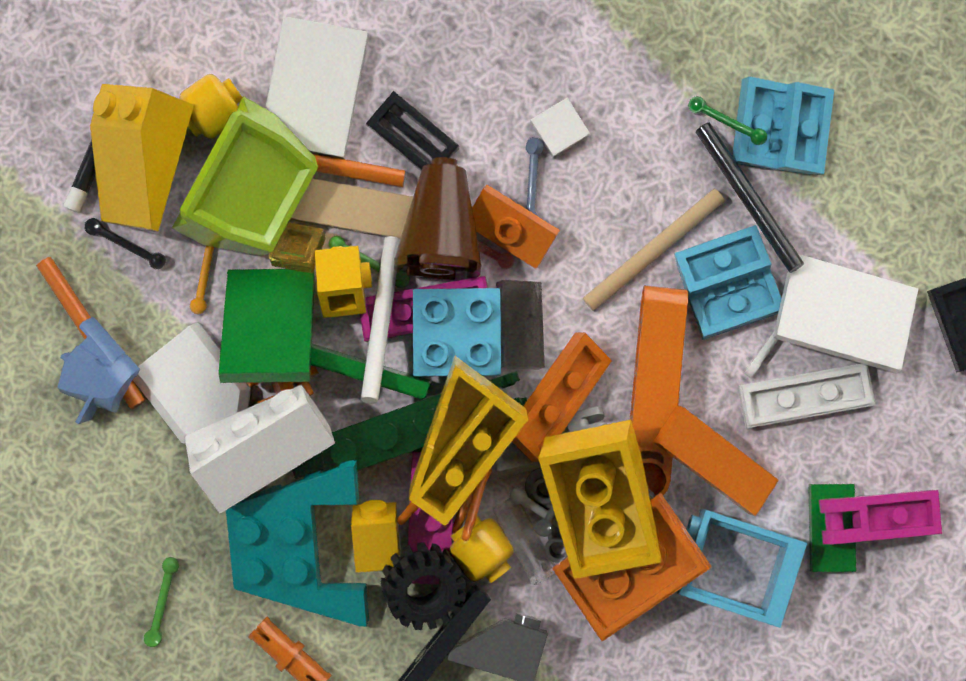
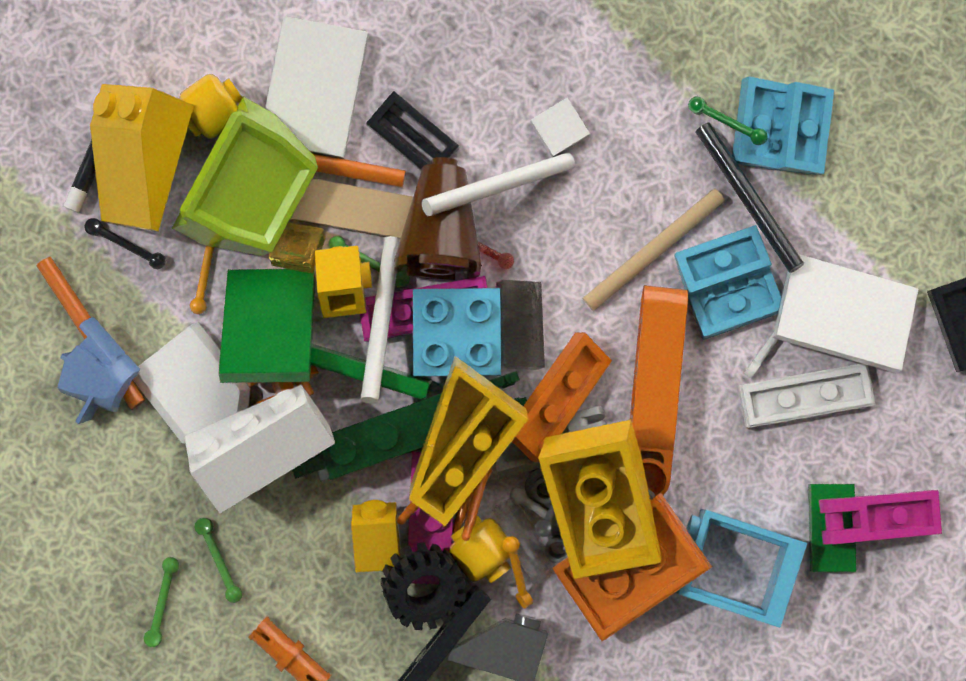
(204, 527): none -> bright green hinge
(277, 545): teal wing -> none
(497, 184): none -> white bar
(511, 546): none -> light orange hinge
(512, 226): orange plate -> none
(534, 147): sand blue hinge -> none
(715, 460): orange tile -> none

